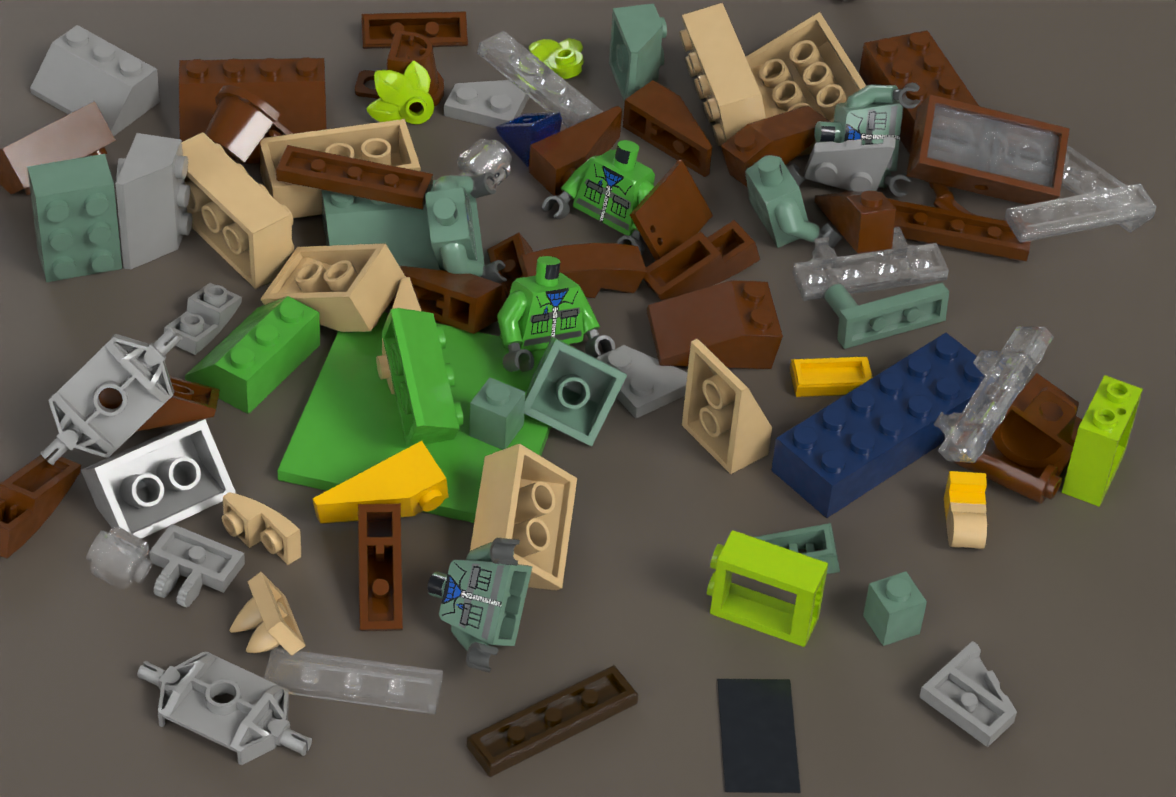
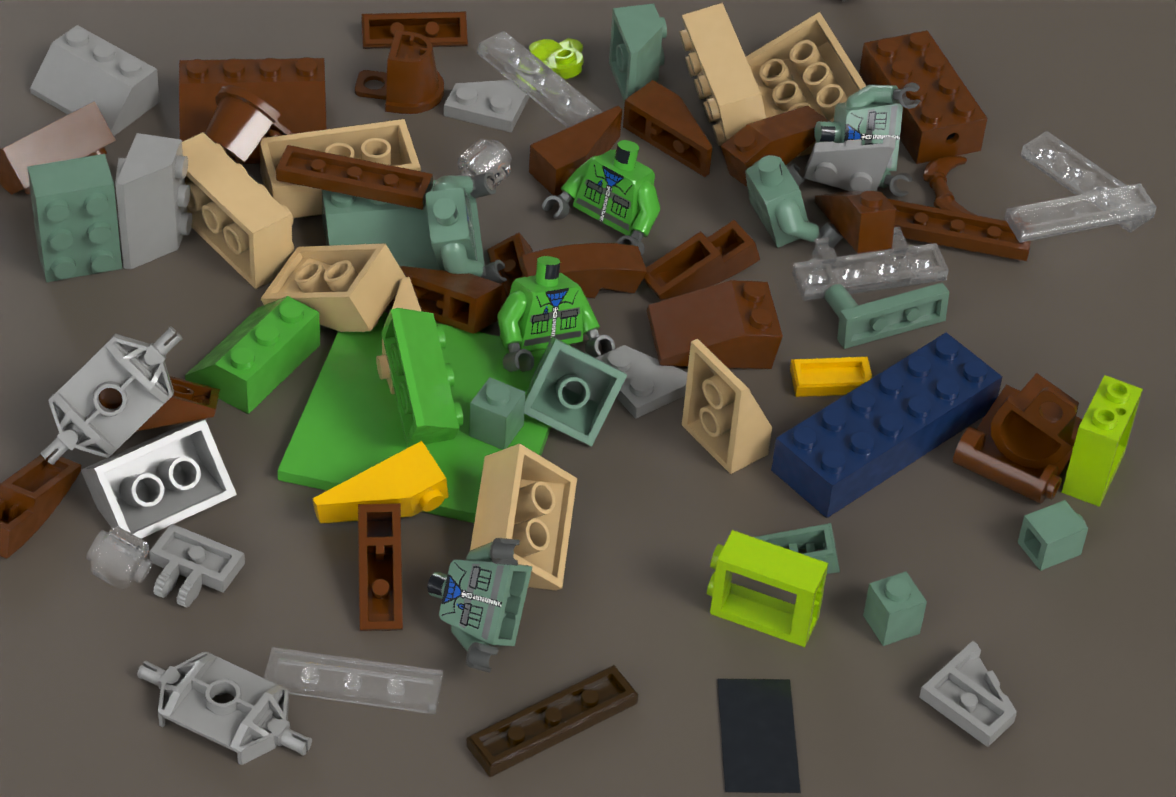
(205, 317): light grey slope -> none
(258, 523): tan slope -> none
(271, 617): tan tile -> none
(398, 92): lime plate -> none
(528, 129): clear blue slope -> none
(671, 212): reddish brown container -> none
(966, 509): leg -> none
(987, 151): brick -> none
(1003, 380): clear hinge -> none
(1053, 535): none -> sand green brick

